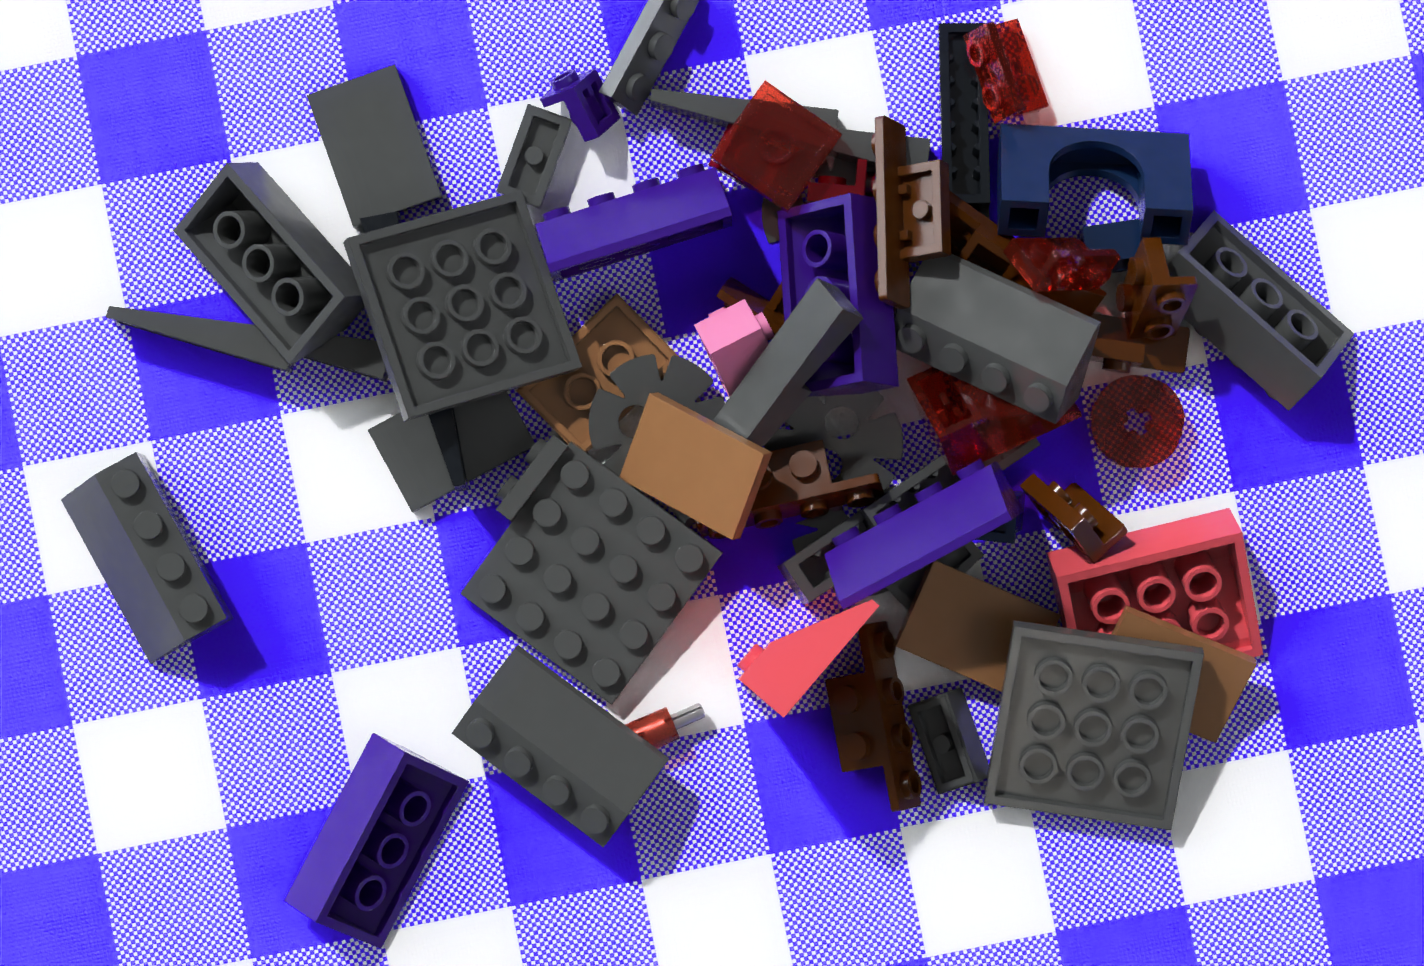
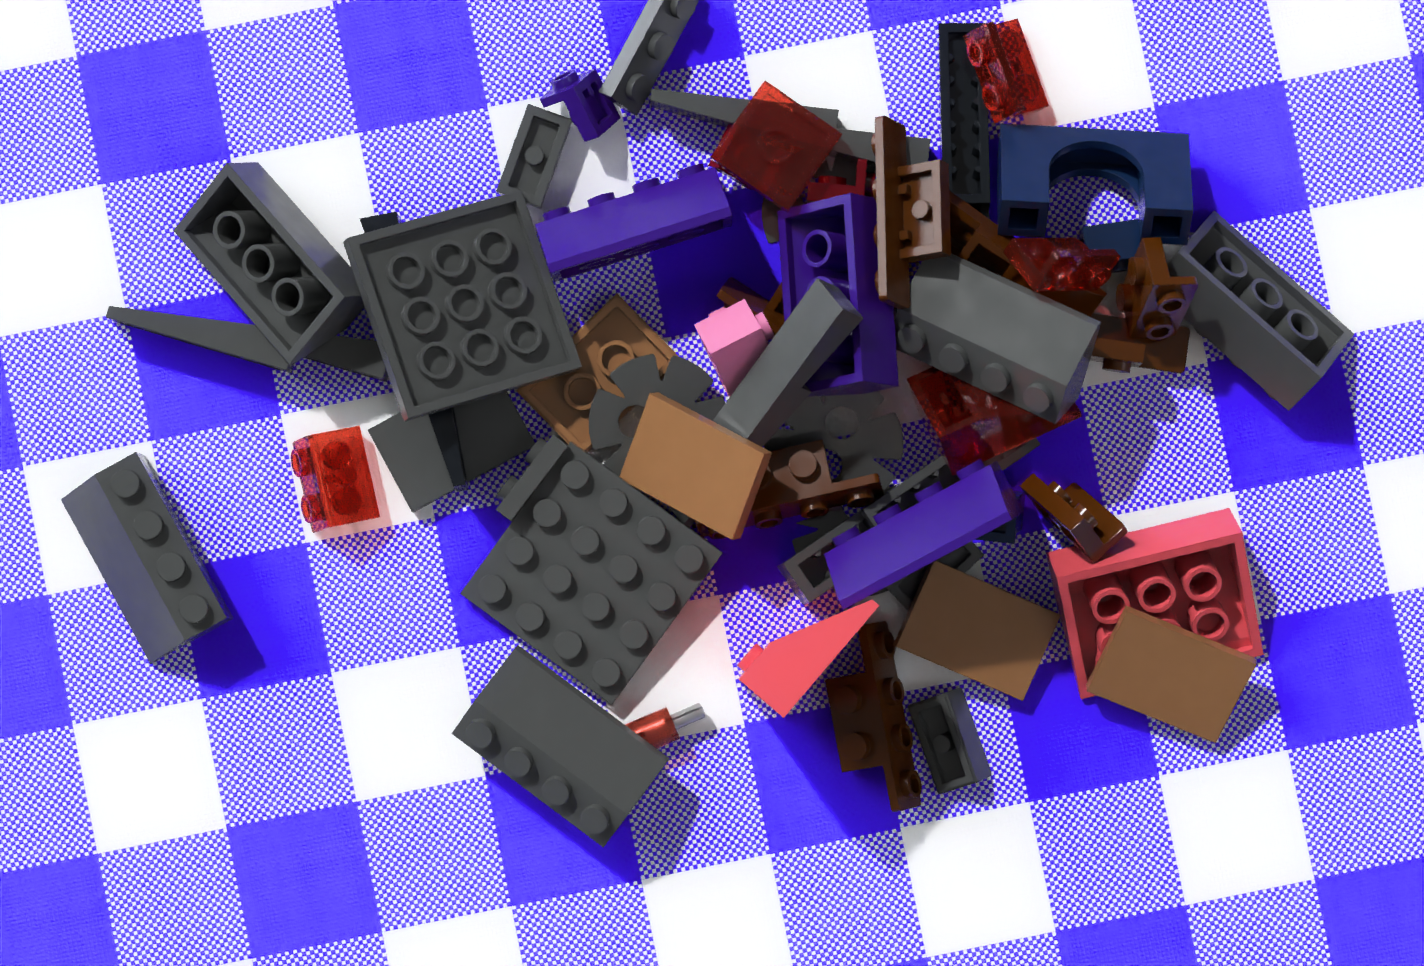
(334, 479): none -> clear red bracket
(374, 145): dark grey tile -> none
(376, 841): dark purple slope -> none
(1093, 725): dark grey plate -> none
(1162, 429): clear red plate -> none

